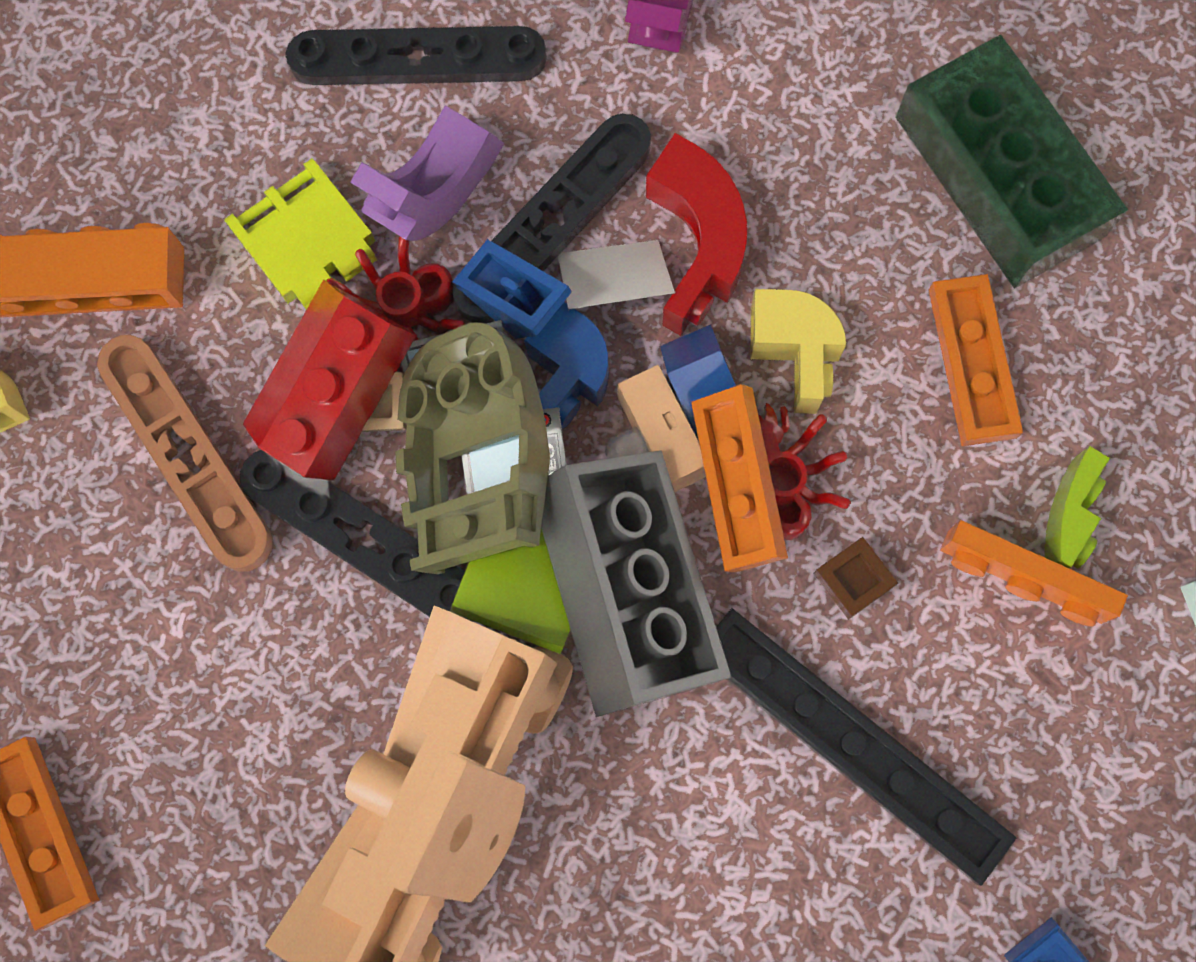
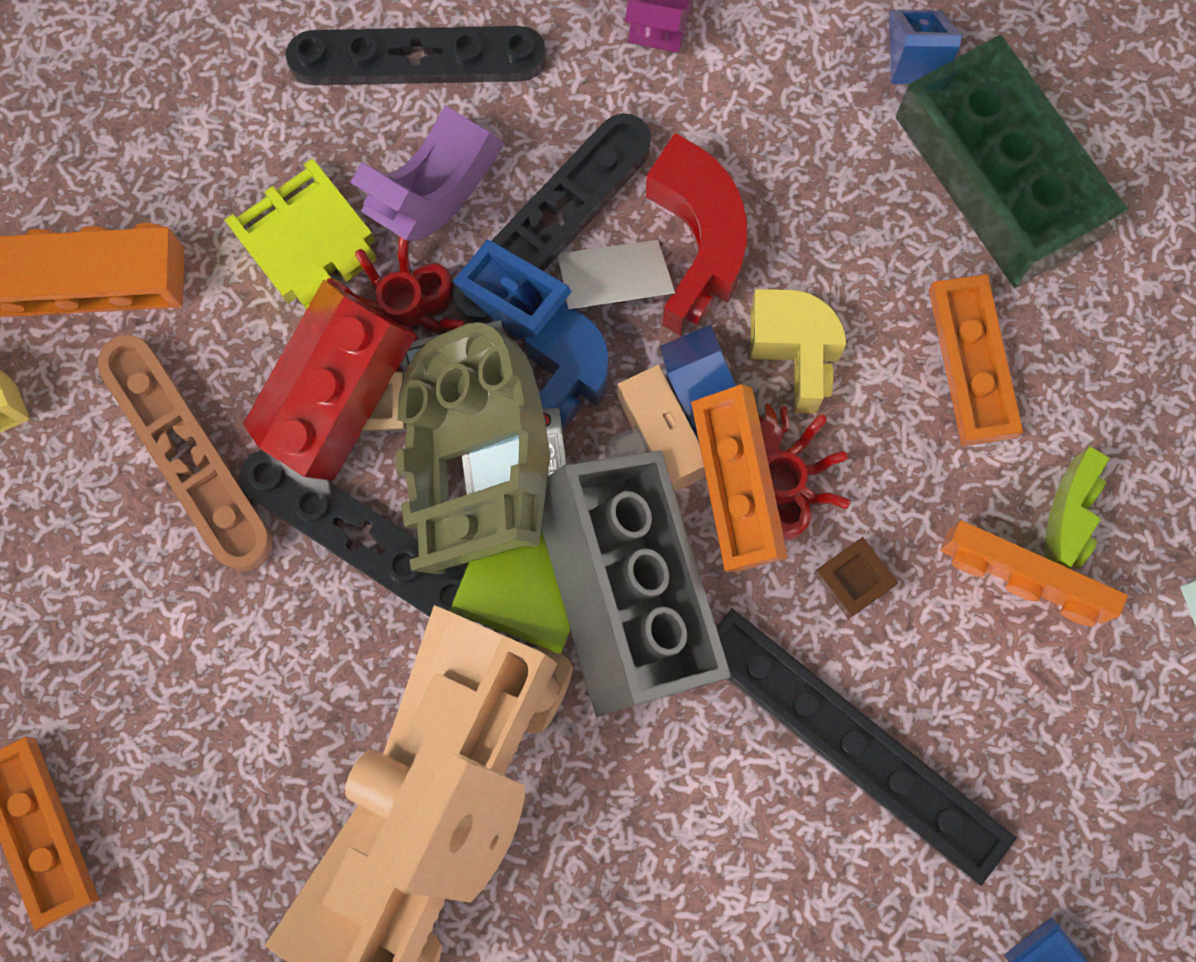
(920, 43): none -> blue slope

